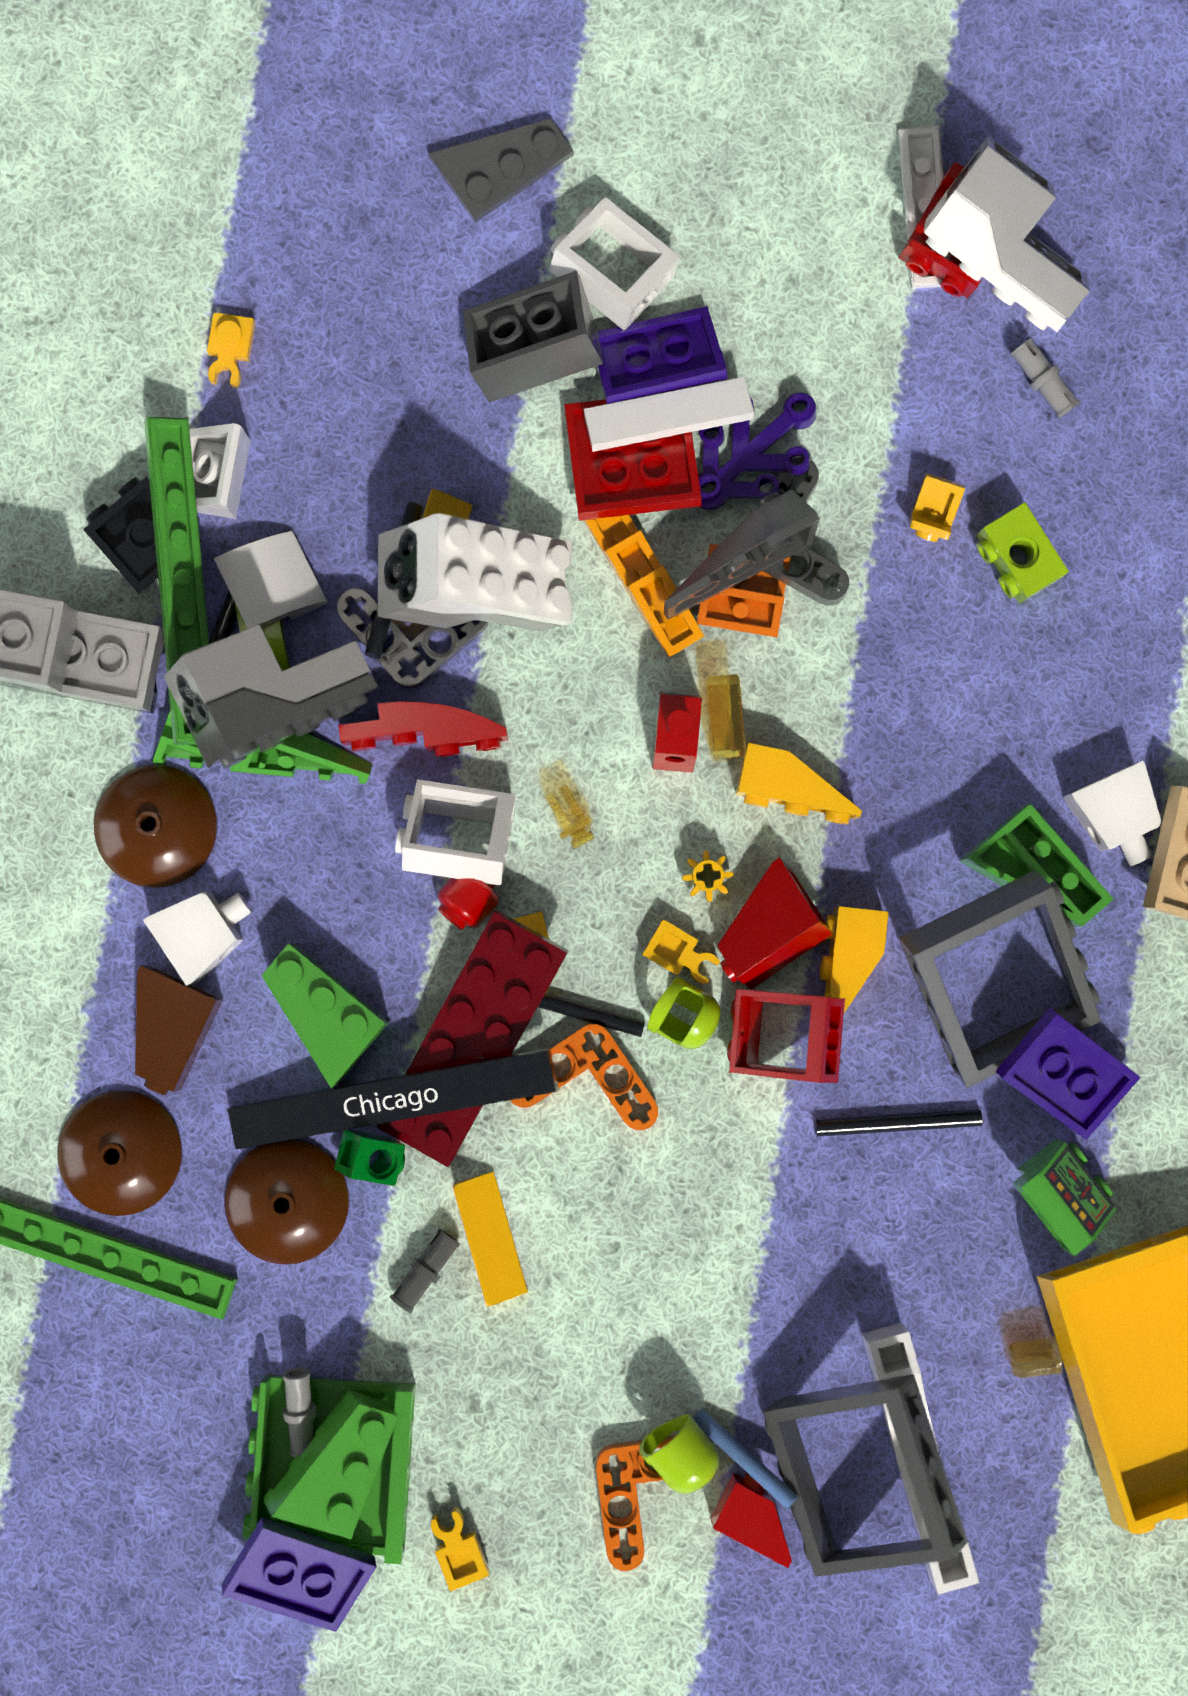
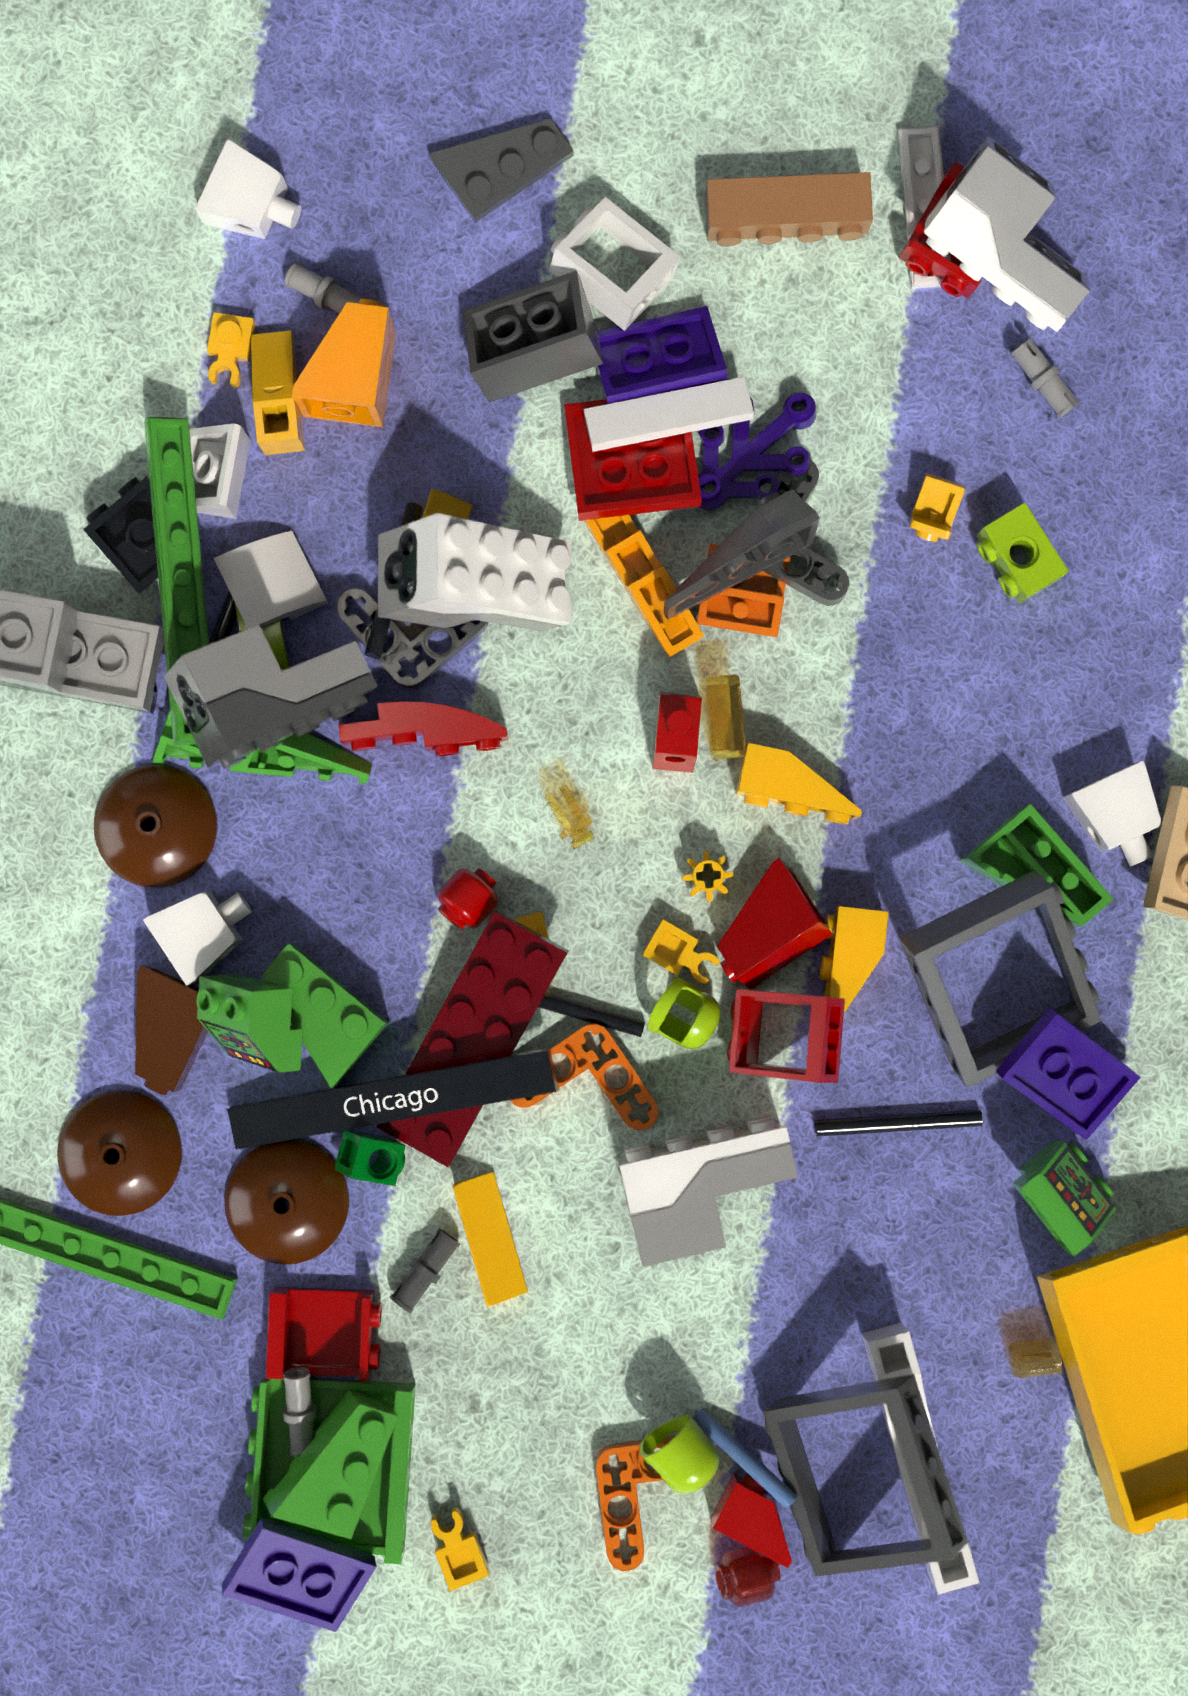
(245, 195): none -> white torso
(251, 1020): none -> bright green piece
(273, 376): none -> yellow slope
(322, 290): none -> light grey pin
(323, 1332): none -> red panel
(350, 367): none -> light orange slope
(459, 803): white window -> none
(676, 1185): none -> piece
(746, 1577): none -> clear red head
(788, 208): none -> medium nougat brick

